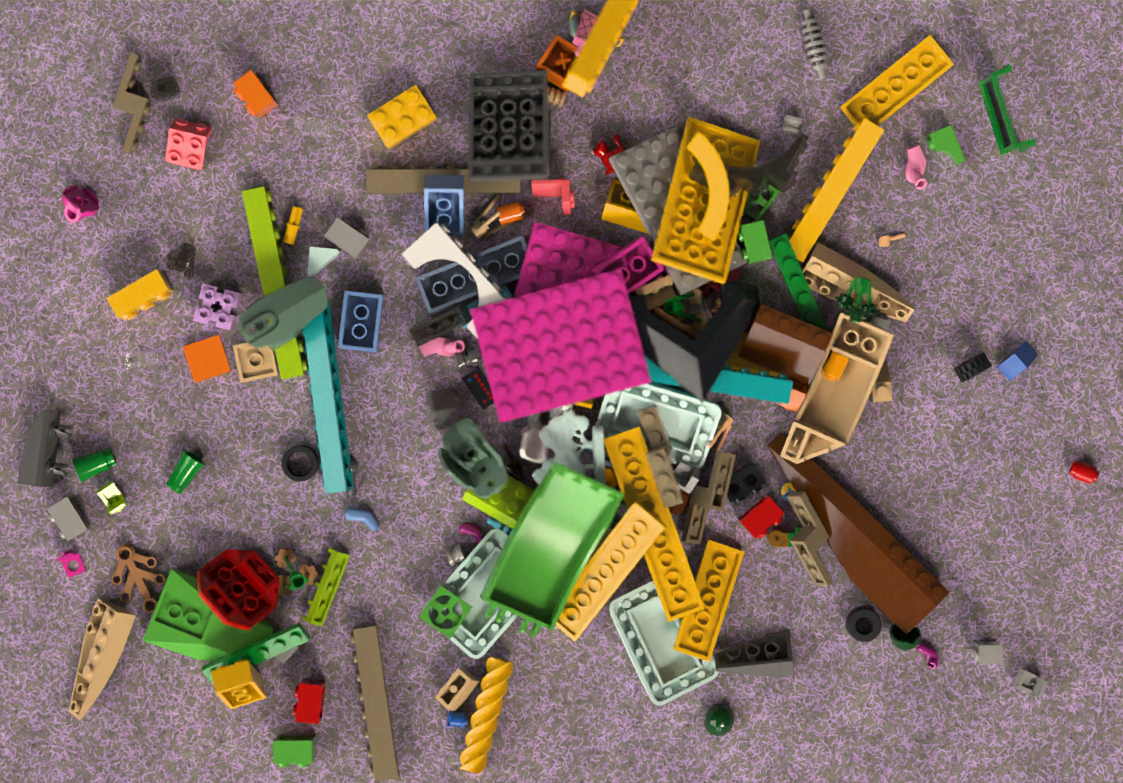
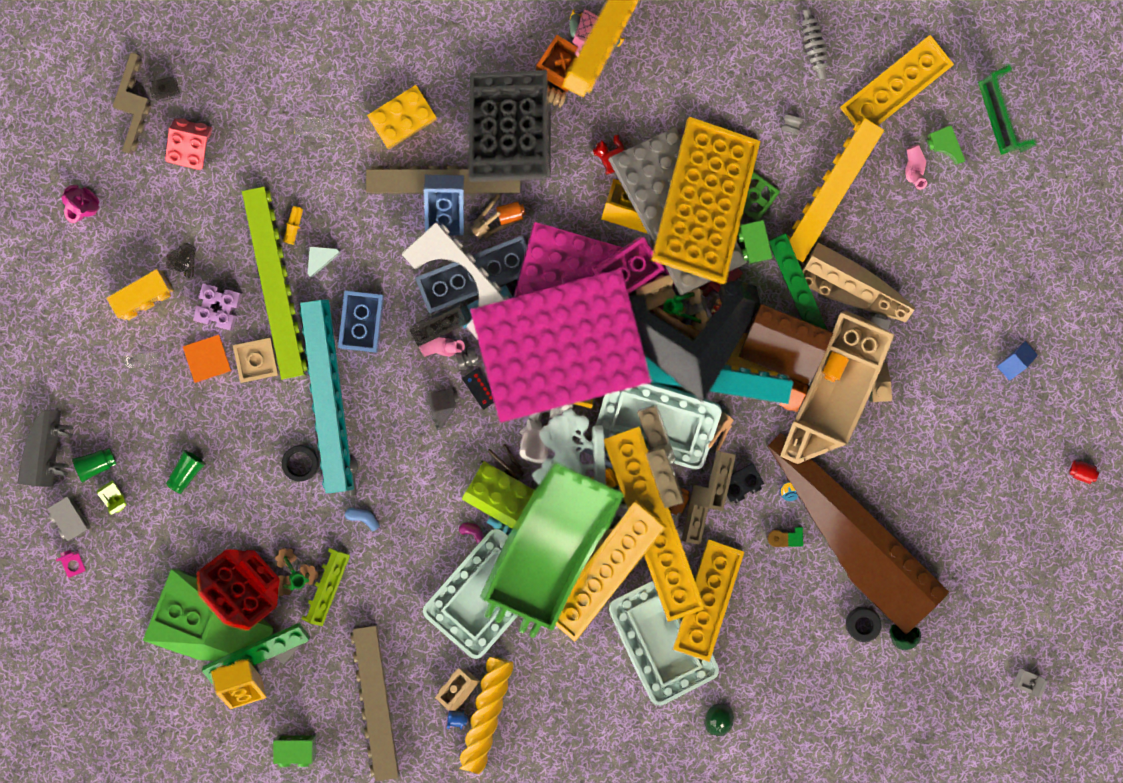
(100, 653): tan wedge -> none
(136, 575): medium nougat plant -> none
(255, 94): orange brick -> none
(289, 310): sand green piece -> none
(310, 701): red brick -> none
(347, 238): light grey brick -> none
(439, 607): bright green piece -> none
(455, 555): light grey wheel -> none
(469, 455): sand green piece -> none
(555, 188): coral bracket -> none
(686, 476): light grey panel -> none
(717, 185): yellow tile -> none
(756, 179): clear smoke arch -> none
(761, 517): red brick -> none
(763, 657): dark grey wedge -> none
(809, 538): dark tan bracket -> none
(845, 301): plant -> none
(884, 241): light nougat hand -> none
(931, 655): magenta arm -> none
(972, 367): black tyre -> none
(987, 652): light grey window -> none

